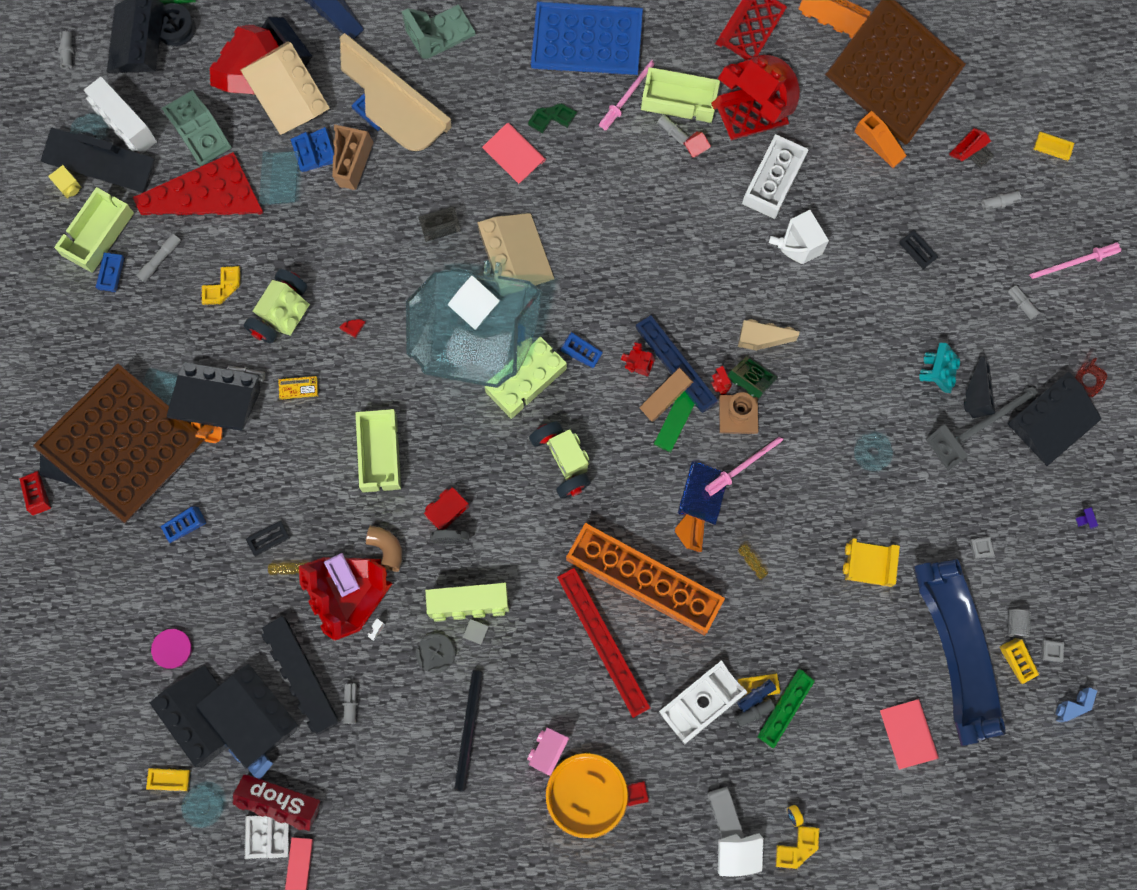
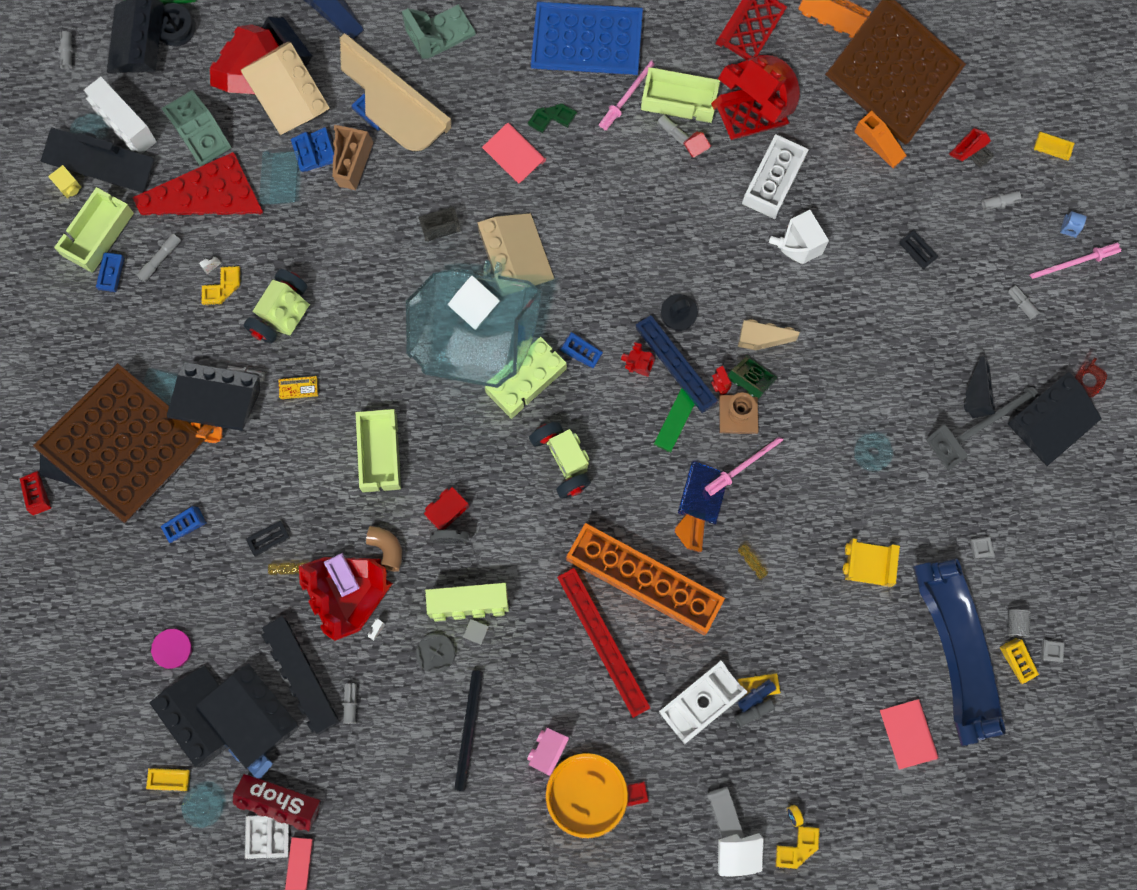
(209, 265): none -> white tile
(353, 327): red tile -> none
(666, 394): medium nougat tile -> none
(679, 312): none -> black tile
(786, 708): green tile -> none
(944, 368): teal plate -> none
(1069, 710): medium blue slope -> none
(1074, 222): none -> medium blue leg
(1089, 519): dark purple tile -> none

